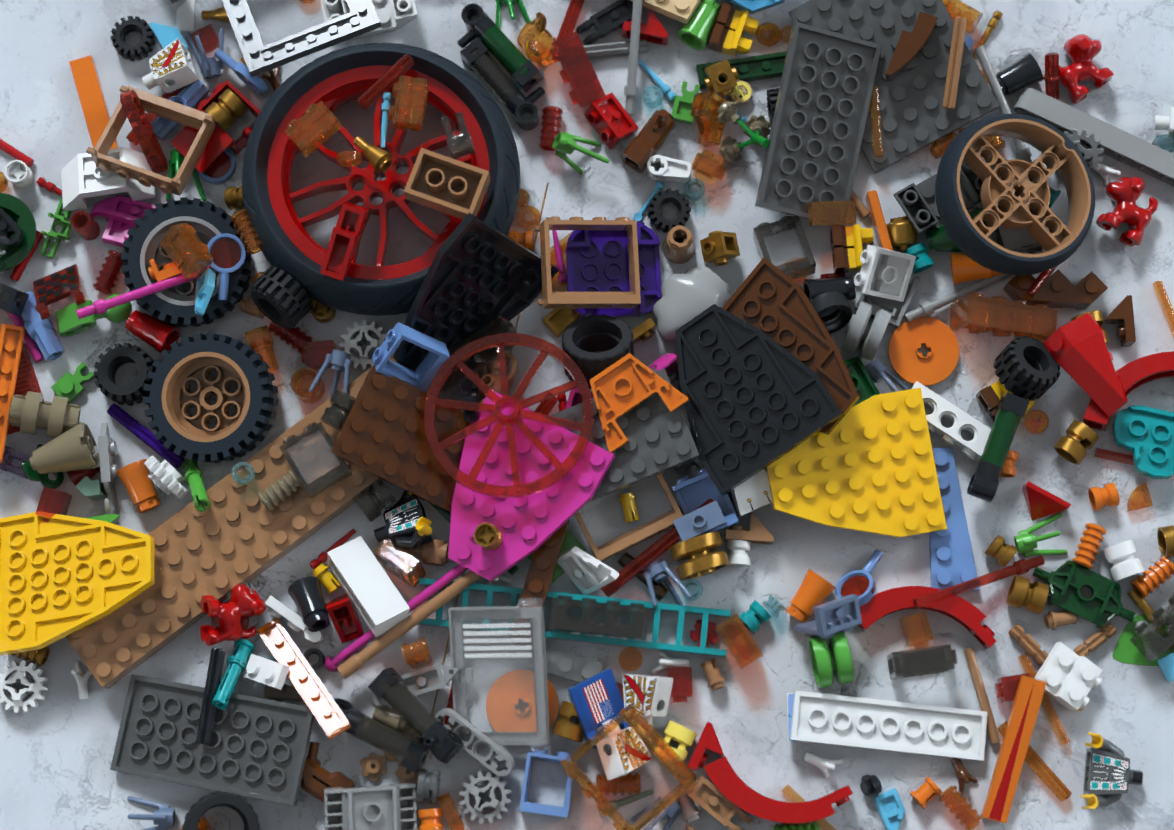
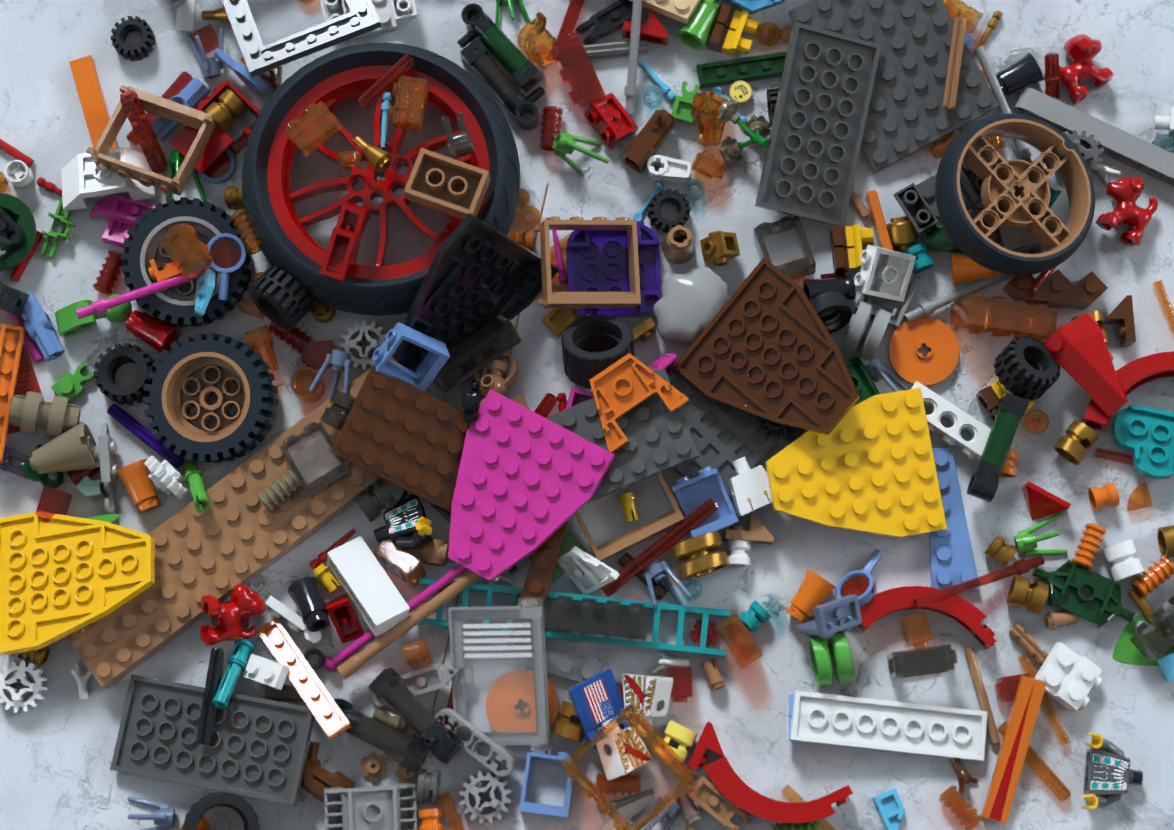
(57, 287): clear red flag -> none
(85, 225): clear red piece -> none
(167, 34): medium azure tile -> none
(171, 68): torso -> none
(237, 467): clear light blue bush -> none
(483, 535): pearl gold wheel -> none
(499, 341): clear red wheel -> none
(630, 659): clear orange plate -> none
(700, 521): sand blue plate -> none
(721, 69): pearl gold brick -> none
(746, 396): black piece -> none
(822, 763): white bar -> none
(832, 213): clear orange tile -> none
(870, 786): black plate -> none
(876, 122): clear orange bar -> none
(911, 44): reddish brown slope -> none
(925, 793): orange bush -> none
(1095, 640): medium nougat axle -> none

